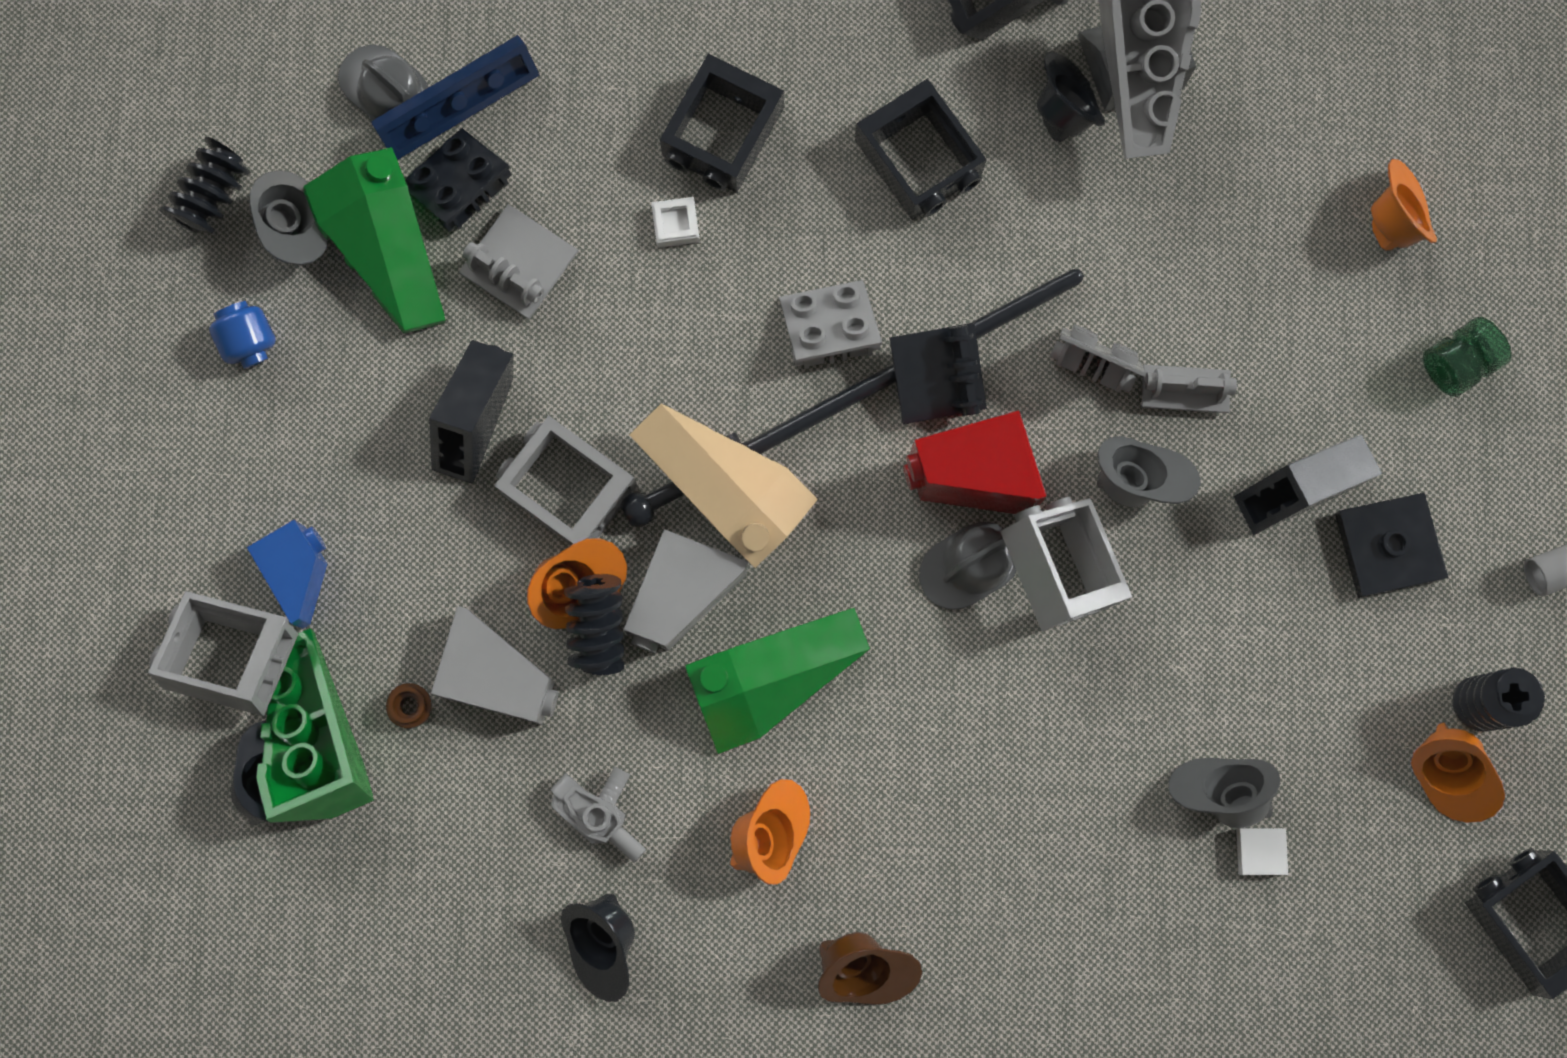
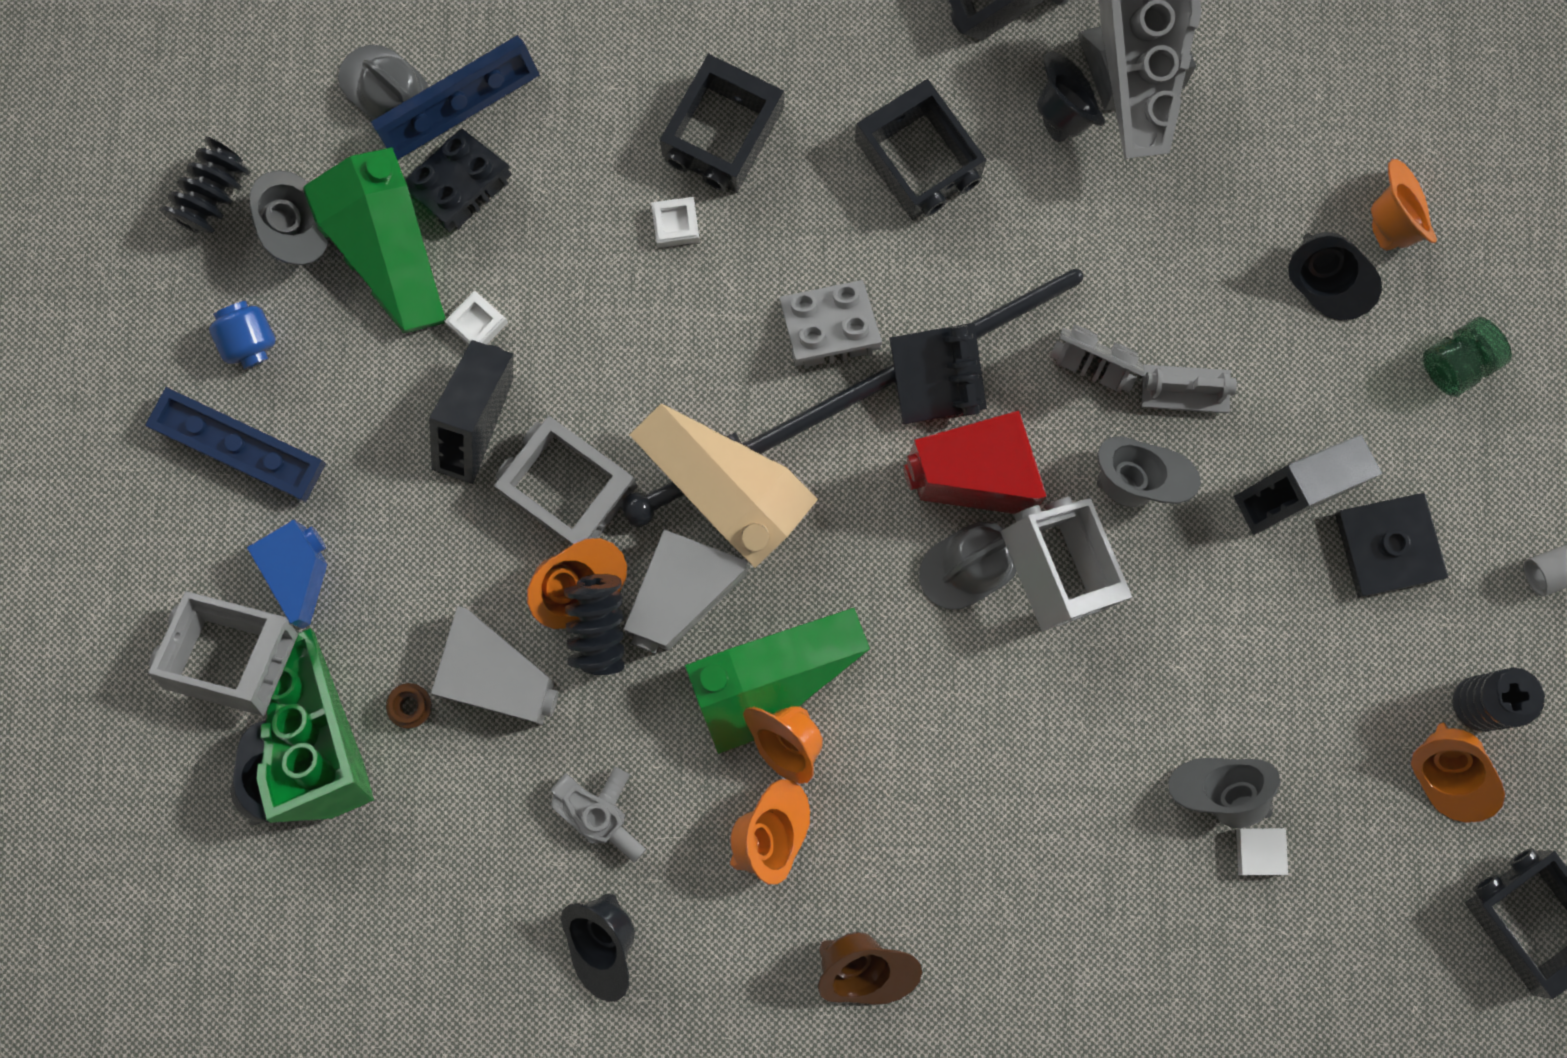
(235, 444): none -> dark blue plate
(476, 320): none -> white tile
(517, 261): light grey hinge -> none
(786, 741): none -> orange piece
(1335, 276): none -> black piece

